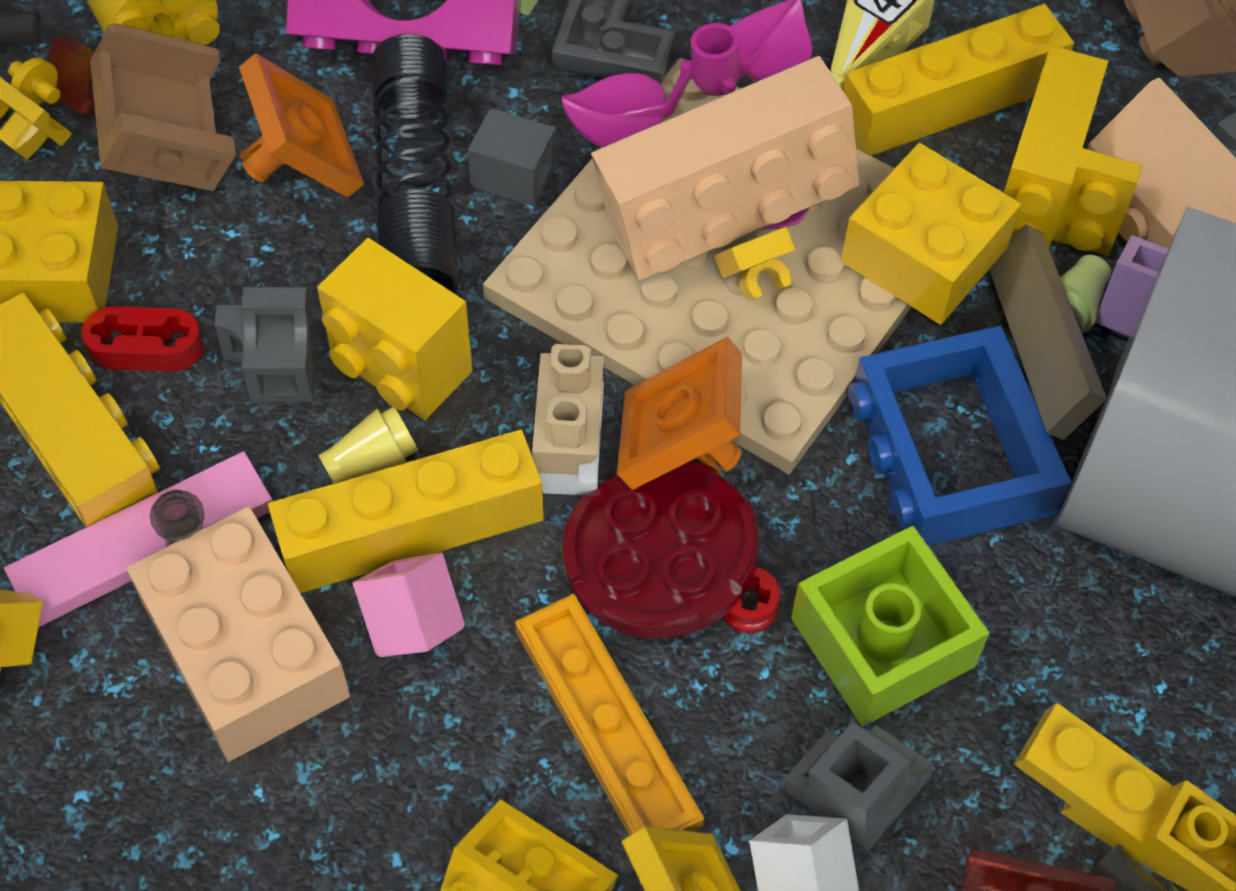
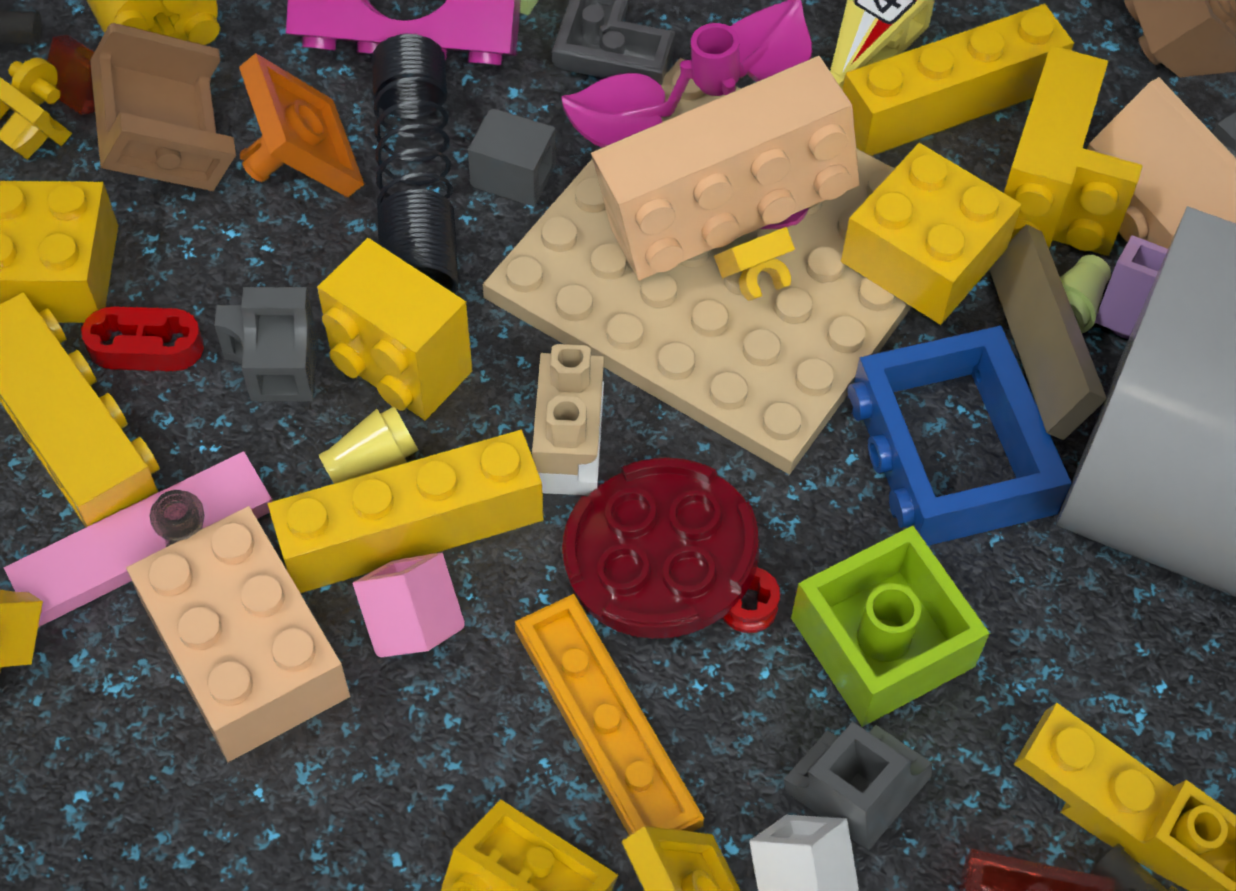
(683, 416): orange tile -> none

